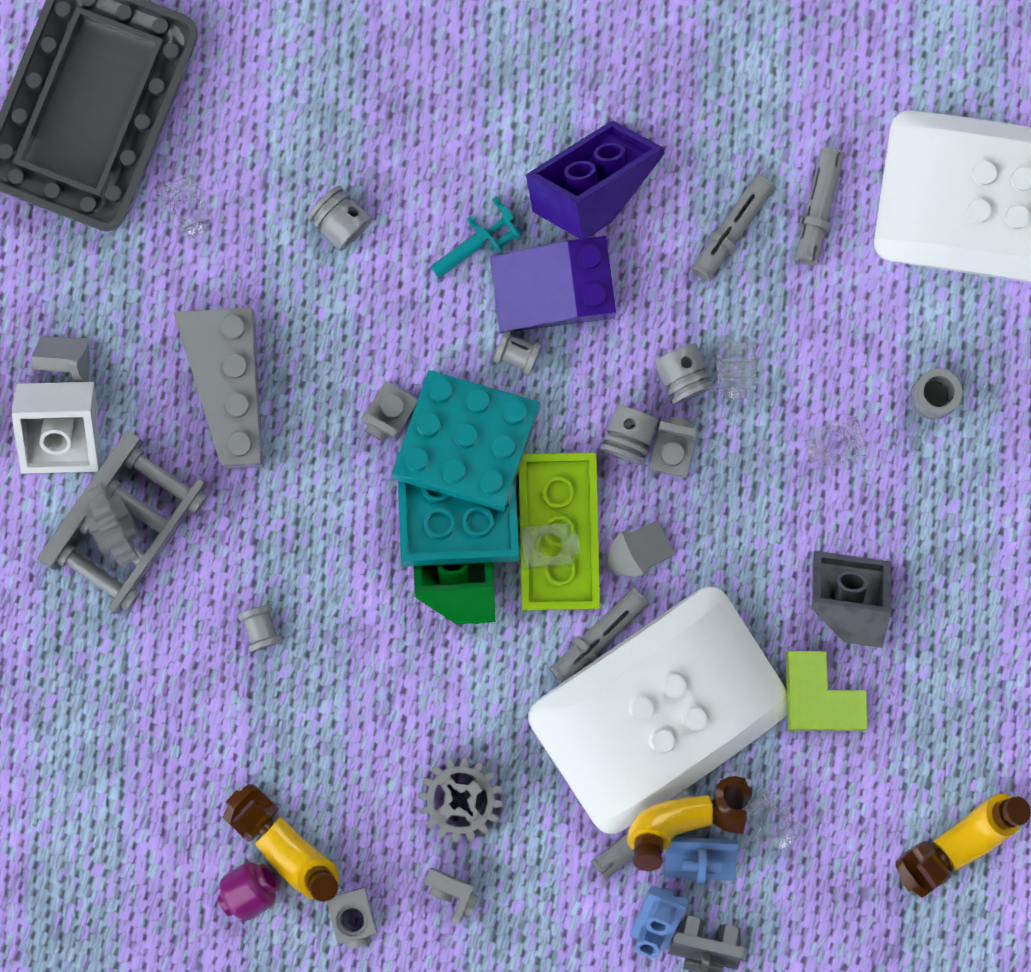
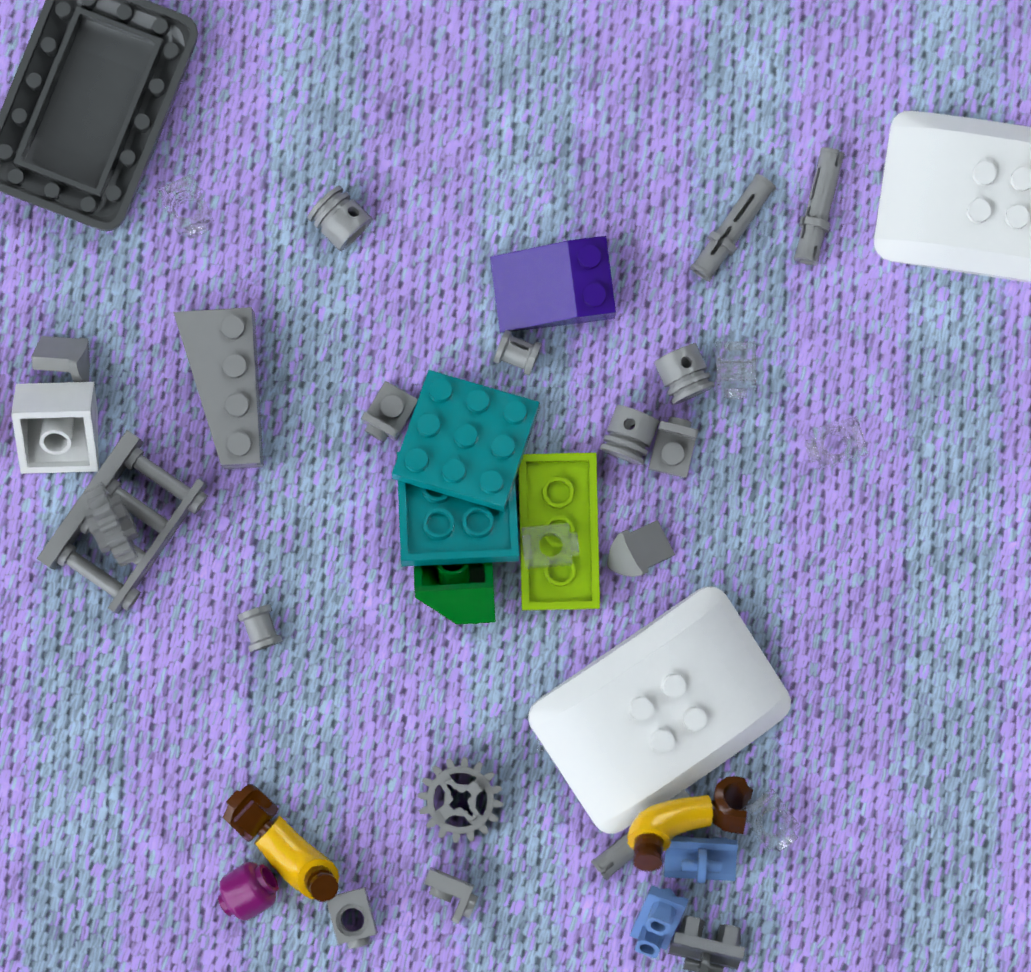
(477, 240): teal piece -> none
(592, 179): dark purple slope -> none
(599, 636): light grey pin -> none
(812, 704): lime tile -> none
(852, 596): flat silver slope -> none
(936, 394): light grey piece -> none
(974, 836): piece -> none

